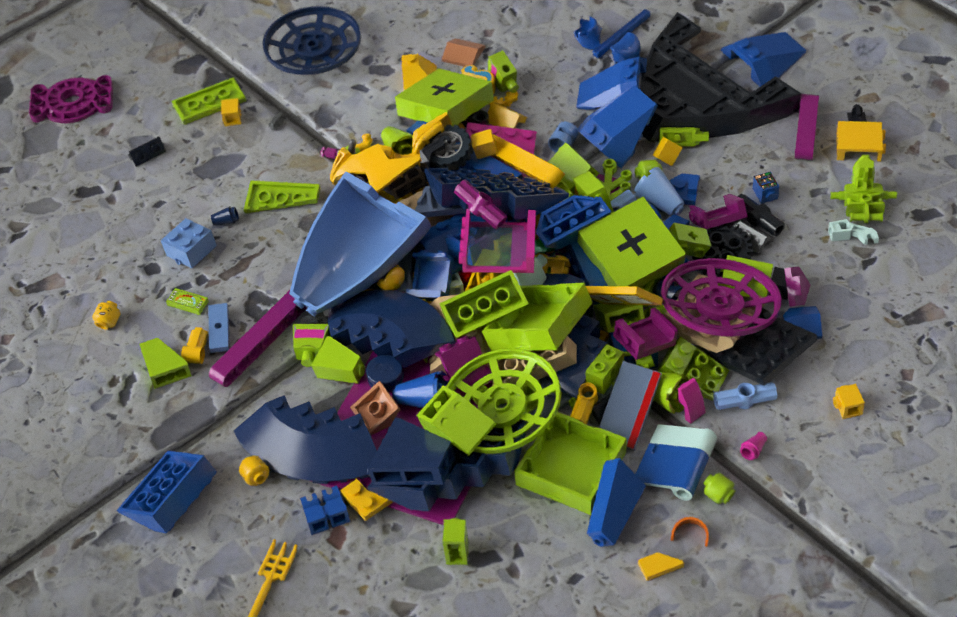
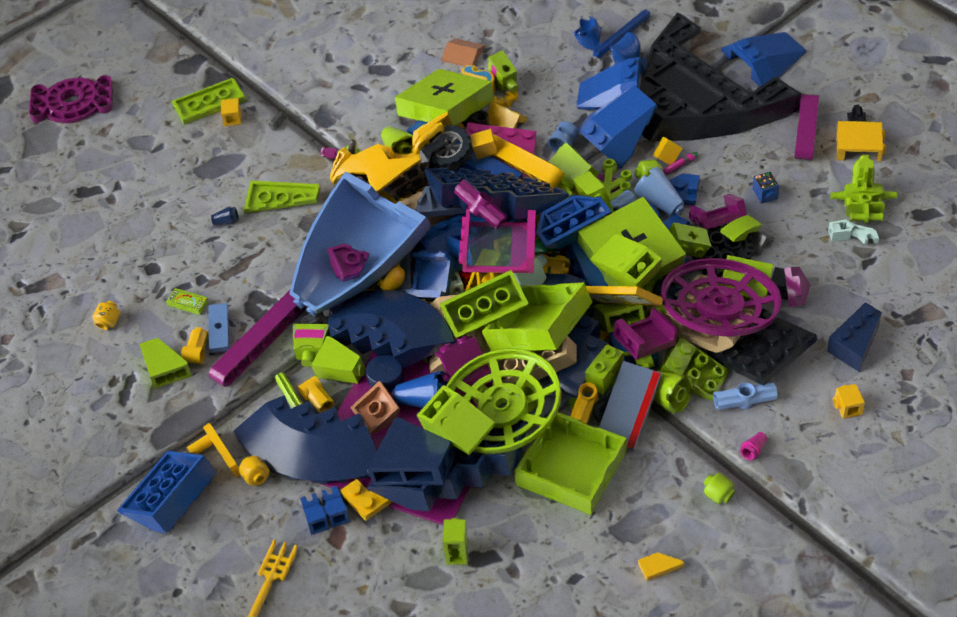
(146, 151): black hinge -> none
(188, 243): medium blue brick -> none
(210, 439): none -> yellow piece
(288, 390): none -> lime axle
(303, 43): dark blue dish -> none
(315, 393): none -> yellow piece
(346, 261): none -> magenta plate
(366, 143): yellow arm -> none
(415, 69): yellow slope -> none
(614, 502): blue slope -> none
(627, 261): none -> lime slope
(676, 459): blue door -> none
(684, 135): lime hinge -> none
(686, 520): orange helmet -> none
(689, 157): none -> dark pink piece
(692, 400): dark pink slope -> none
(739, 228): none -> lime slope
(761, 215): black piece -> none
(806, 318): blue slope -> none
(855, 336): none -> dark blue wedge

